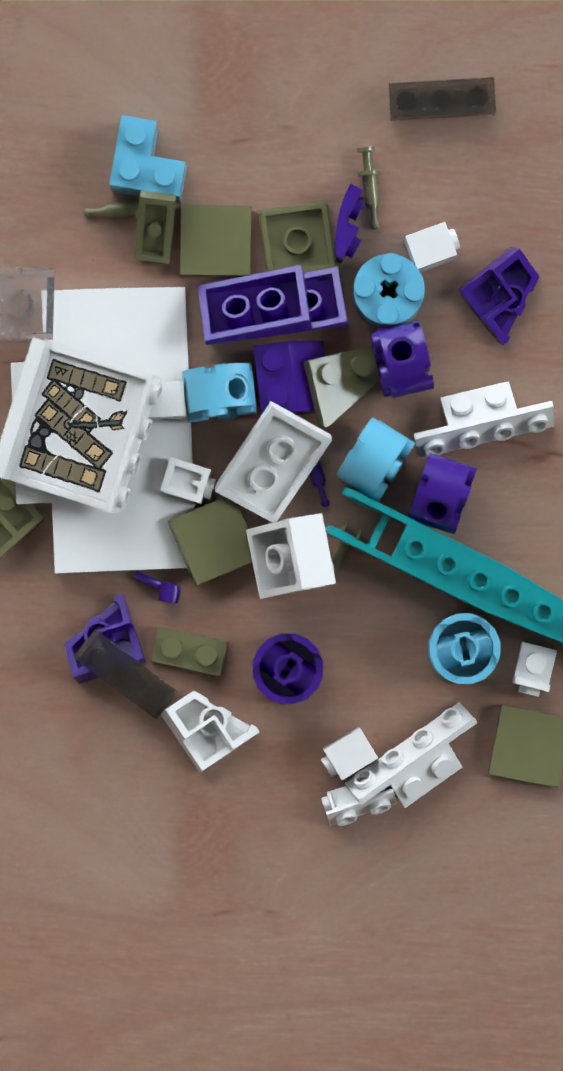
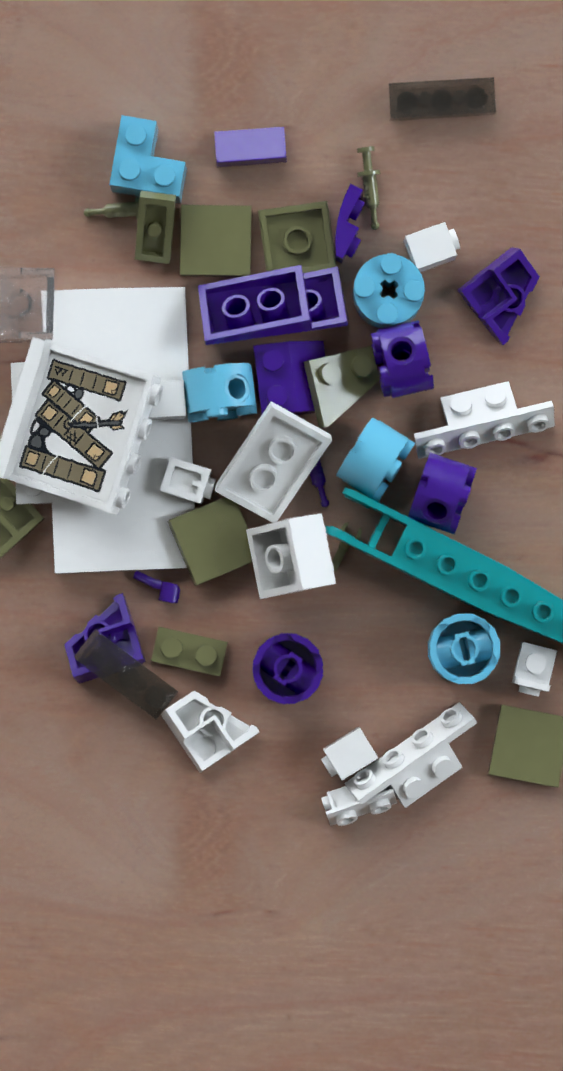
(250, 147): none -> slope

